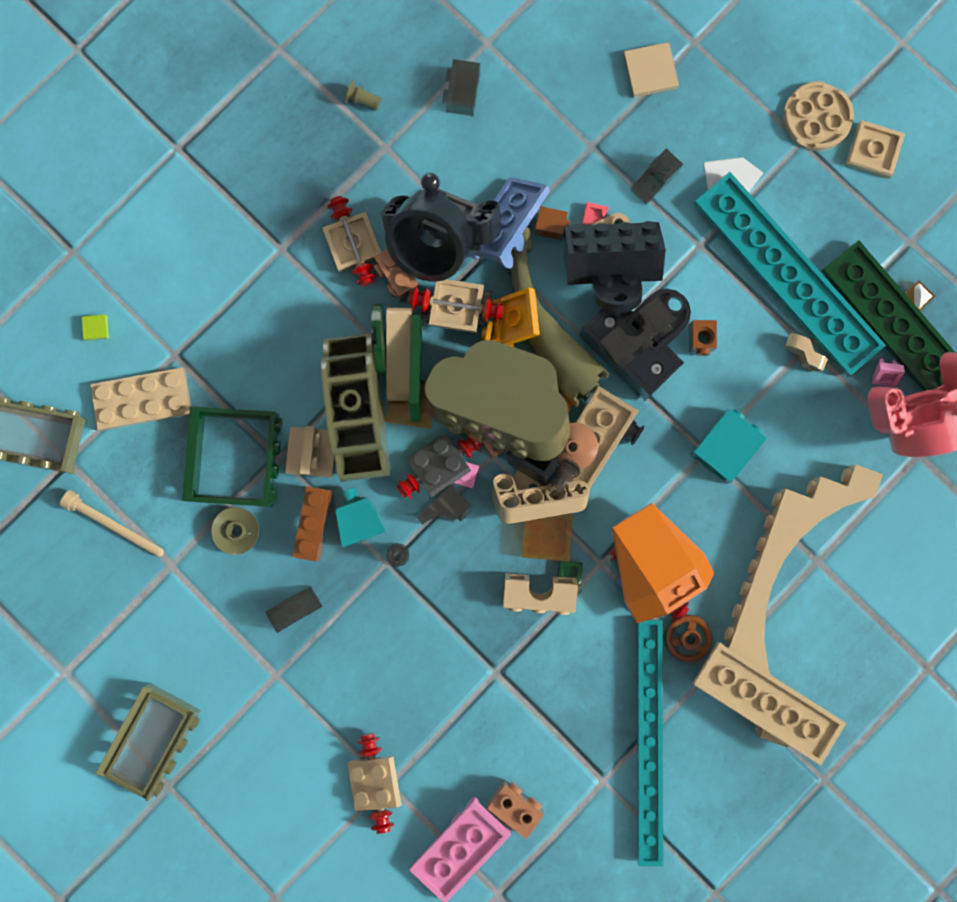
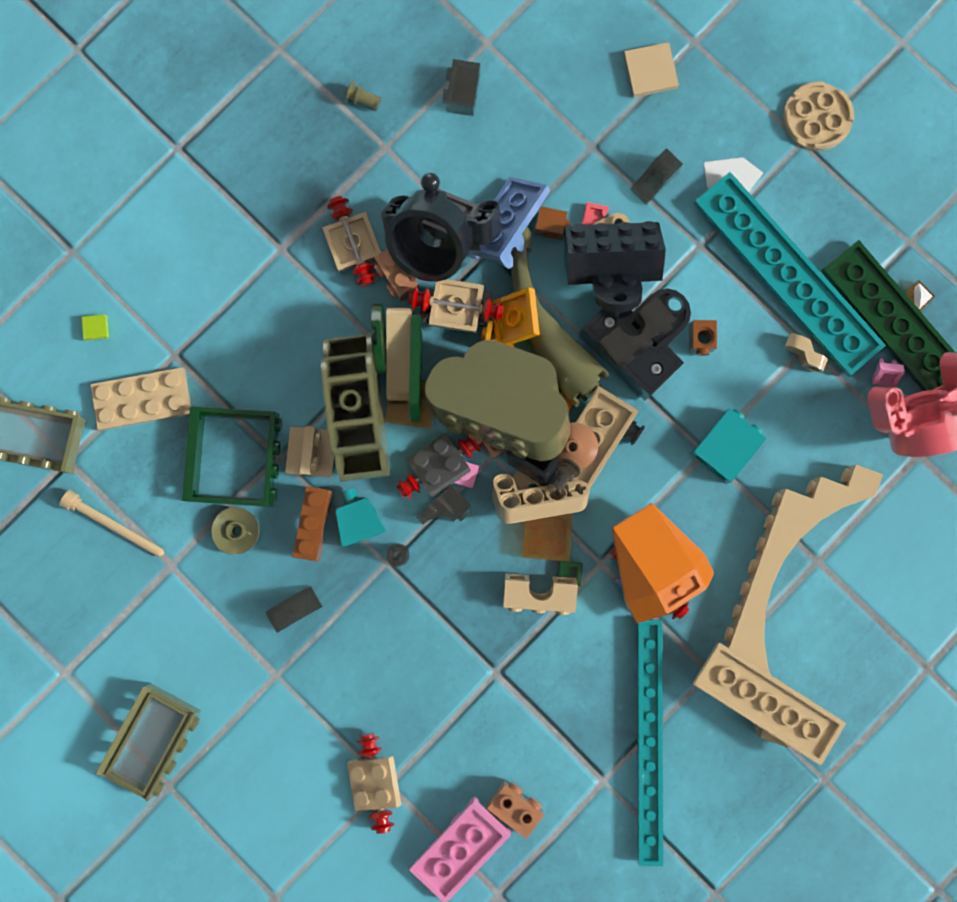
(695, 644): dark orange piece -> none
(875, 149): tan tile -> none

